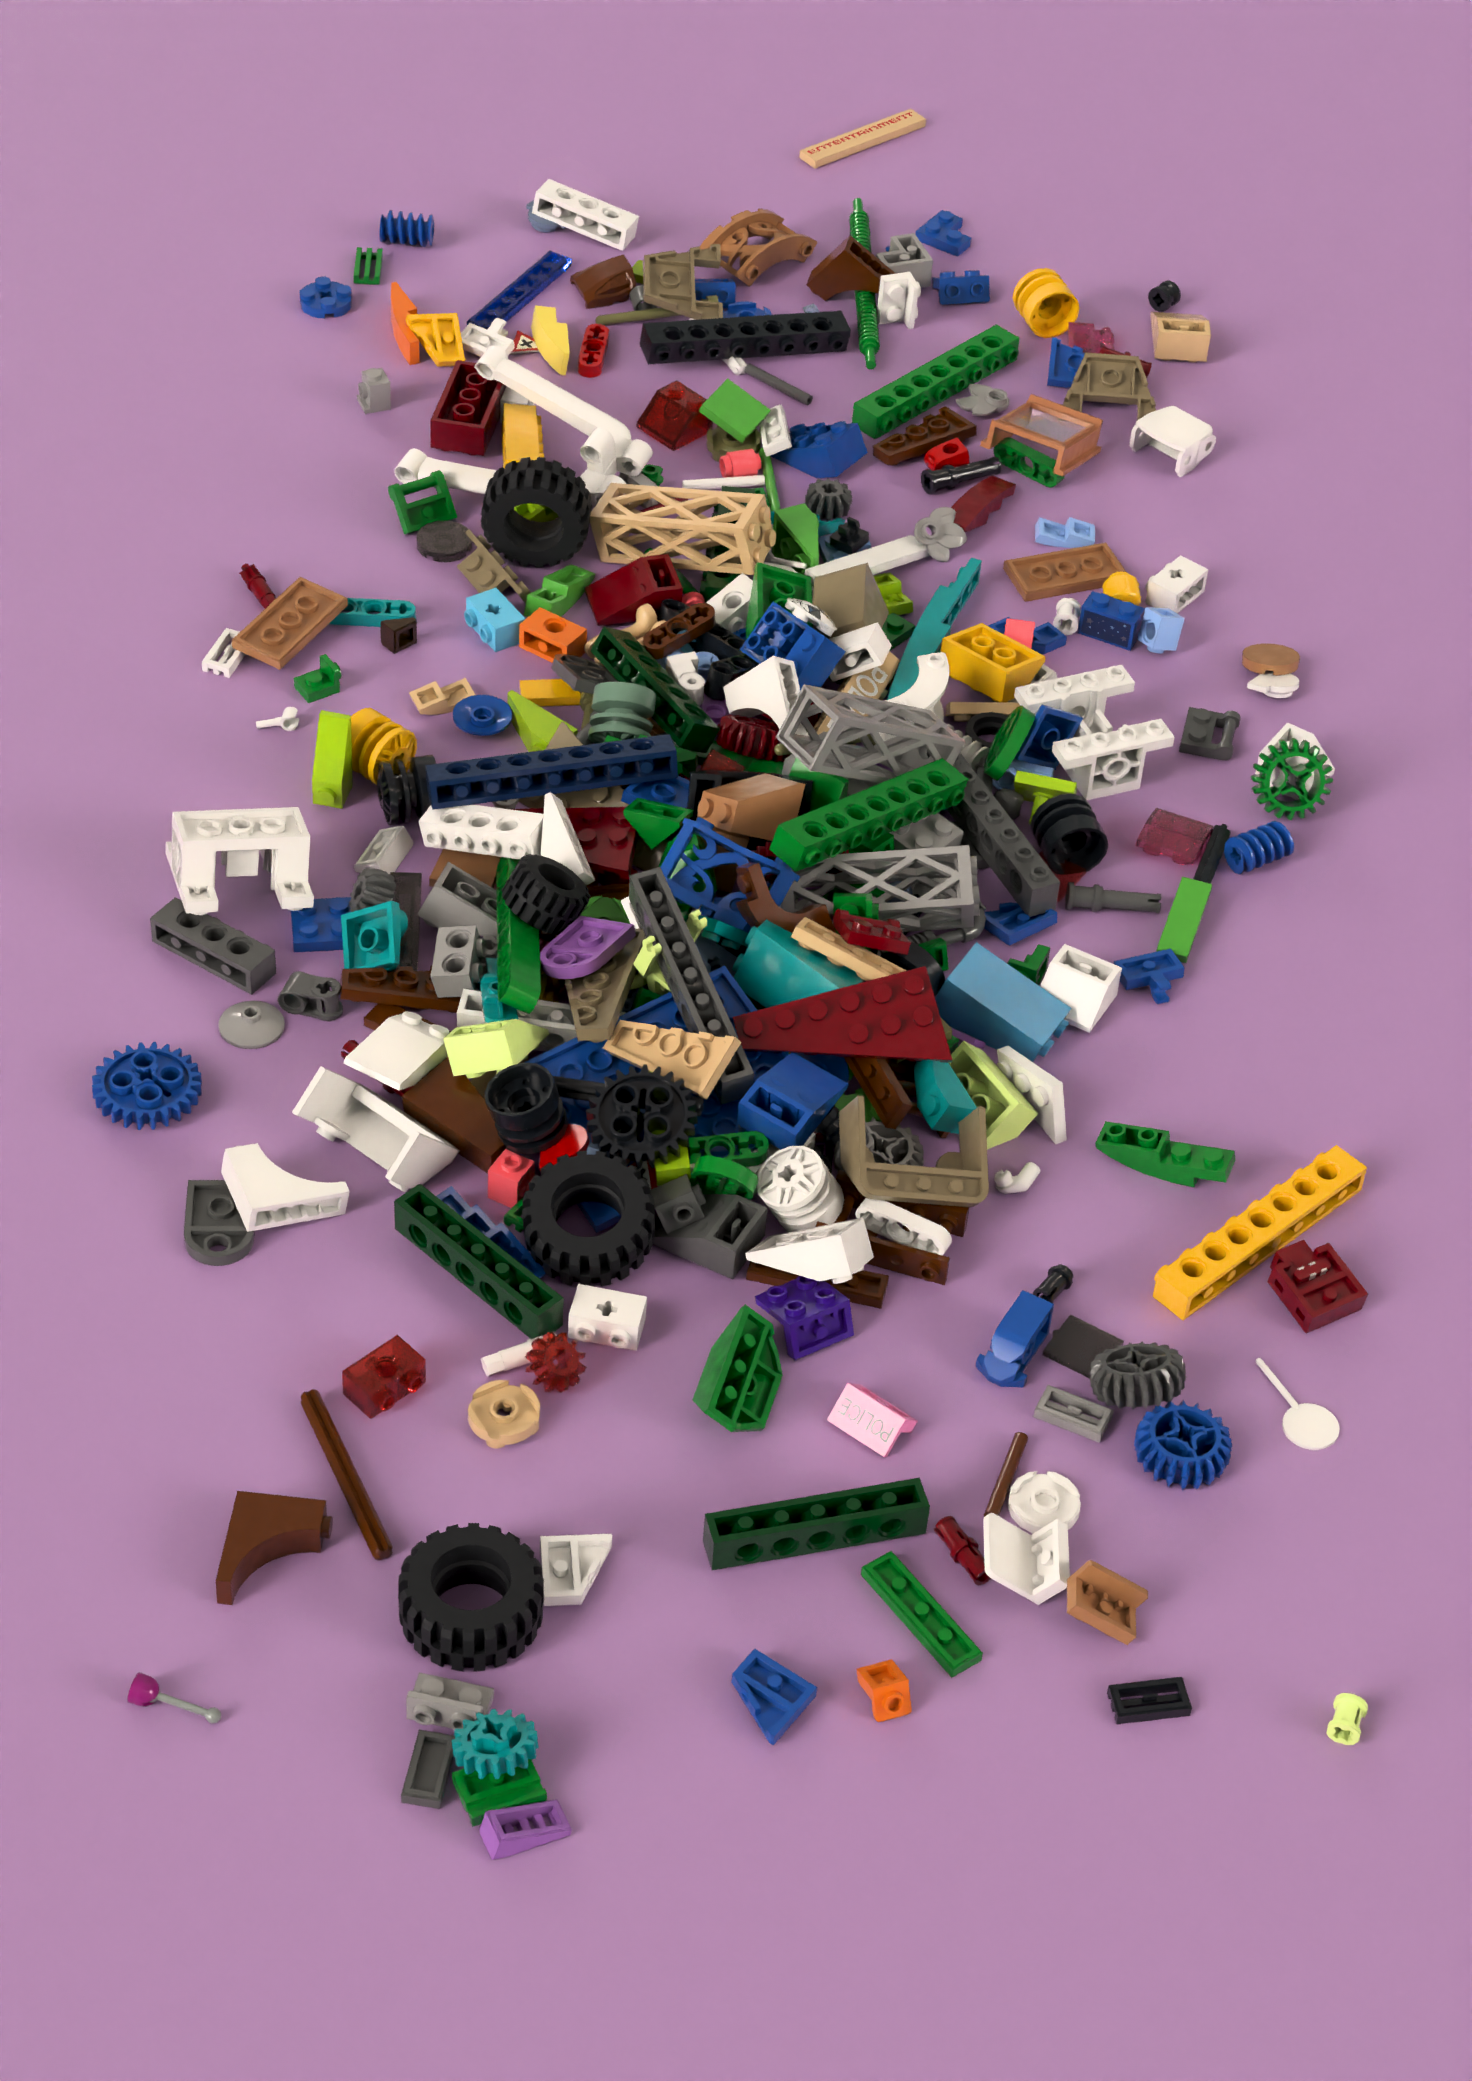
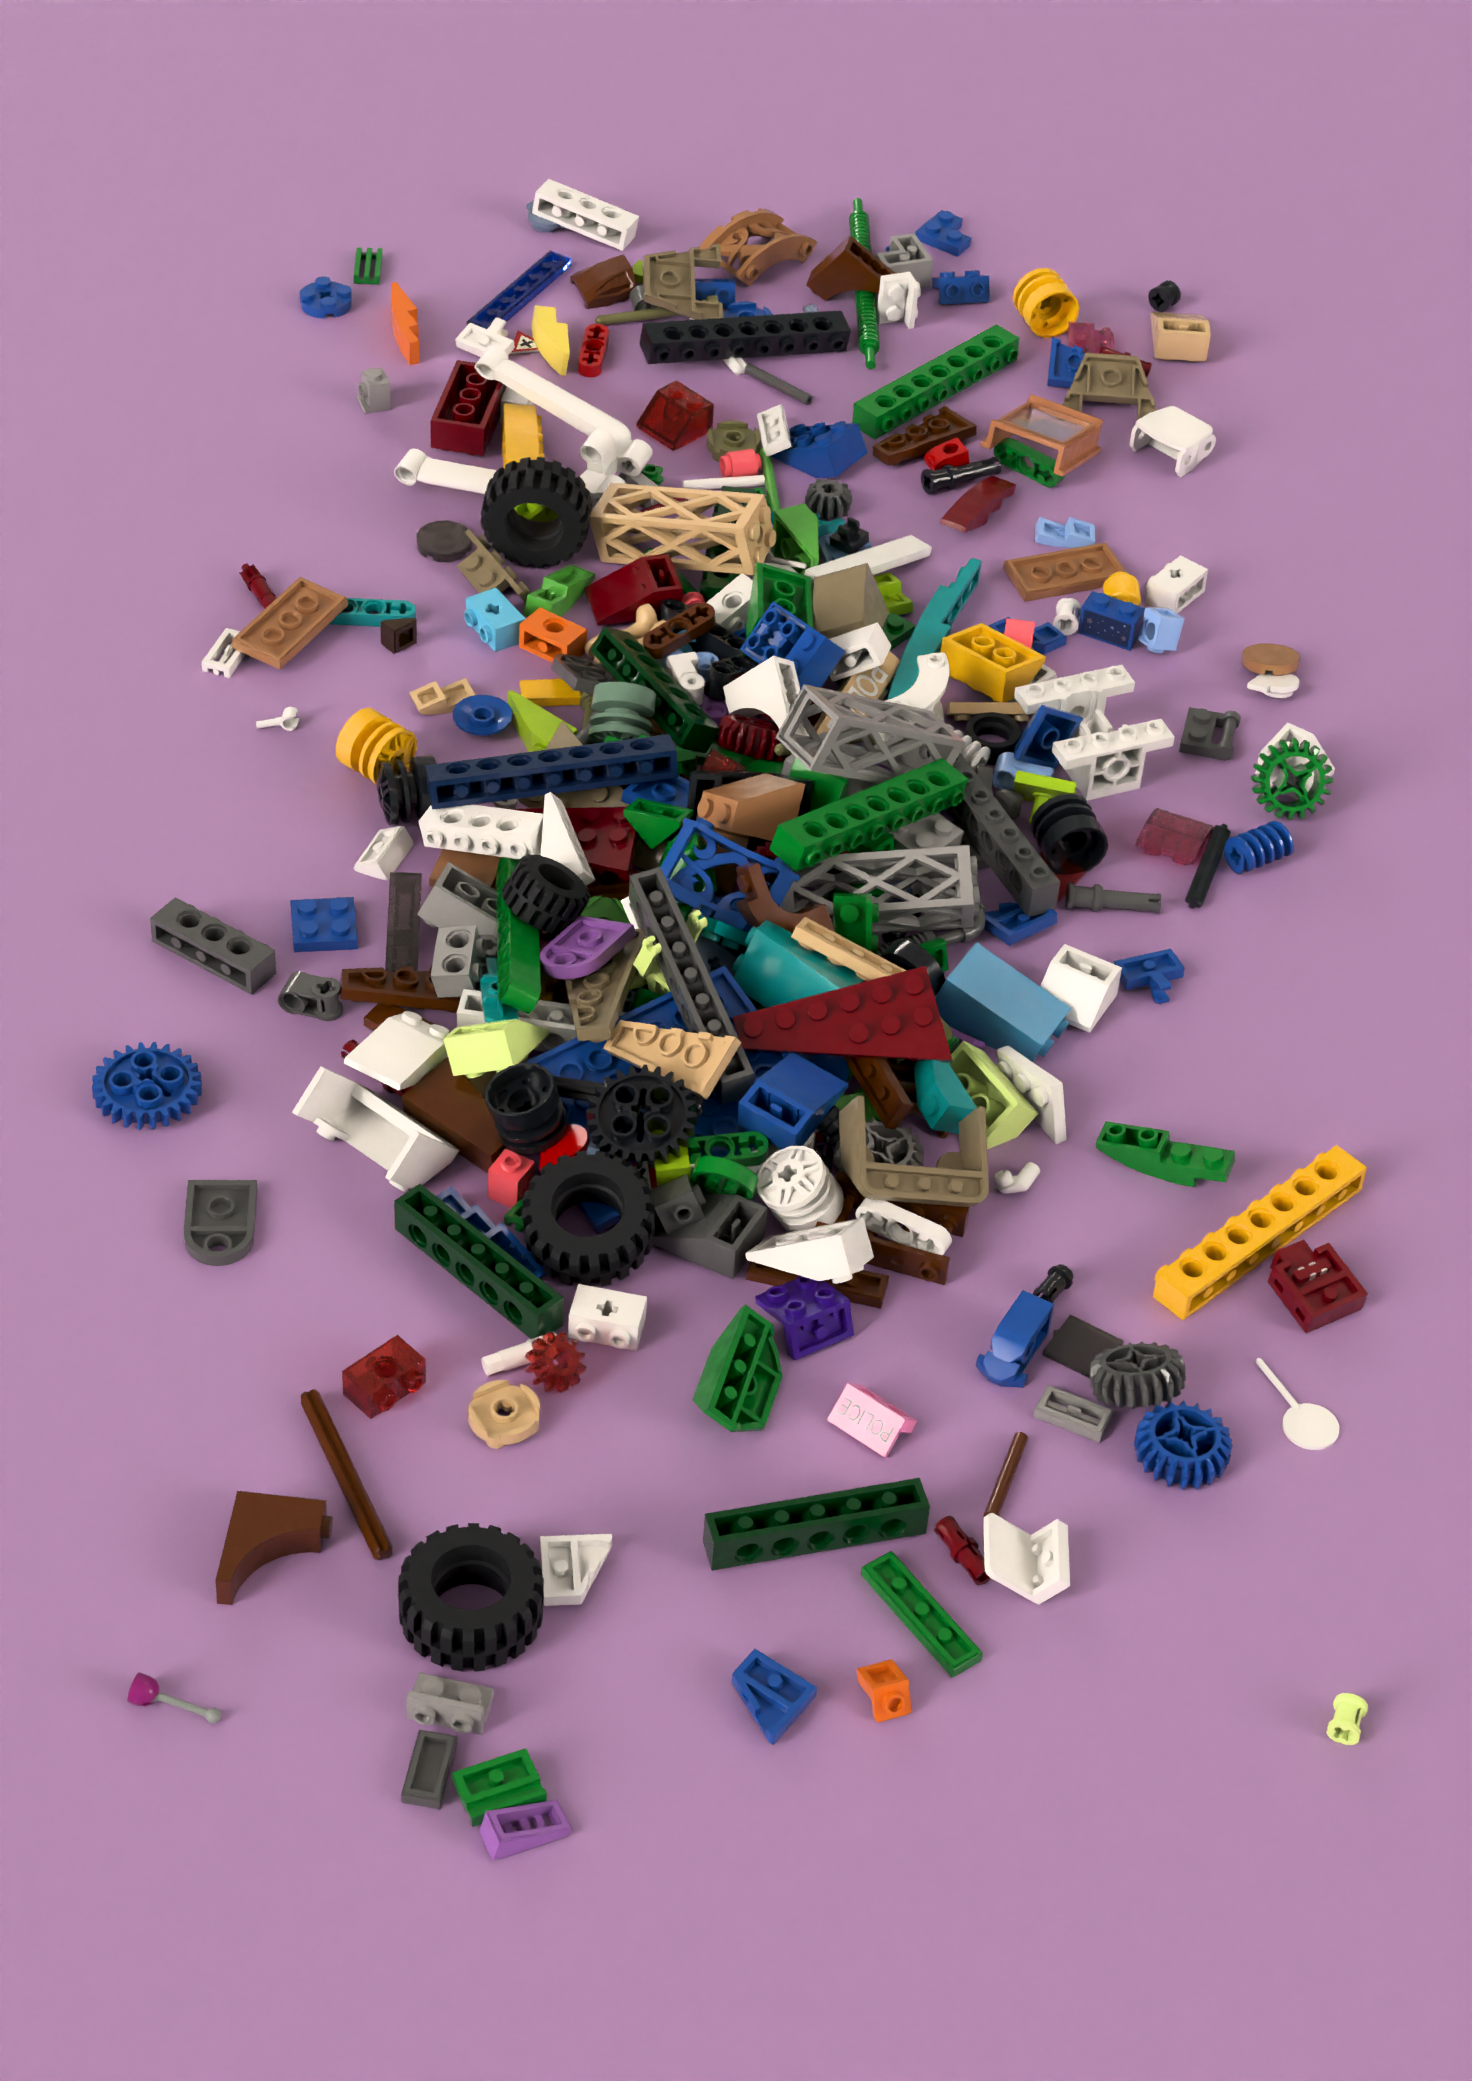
(240, 835): white piece -> none
(251, 1024): light grey dish -> none
(274, 1197): white arch -> none
(320, 682): green bracket -> none
(333, 760): lime slope -> none
(371, 889): dark grey gear -> none
(373, 936): teal slope -> none
(407, 229): blue piece -> none
(426, 510): green plate -> none
(438, 336): yellow wing -> none
(495, 1744): teal gear -> none
(734, 410): bright green tile -> none
(809, 612): white dish -> none
(862, 138): tan tile -> none
(871, 932): dark red plate -> none
(944, 533): light grey plate -> none
(984, 400): light grey plate -> none
(1008, 742): green piece -> none
(1034, 965): green bracket -> none
(1043, 1498): white tile -> none
(1105, 1600): medium nougat bracket -> none
(1151, 1705): black tile -> none
(1185, 917): bright green tile -> none

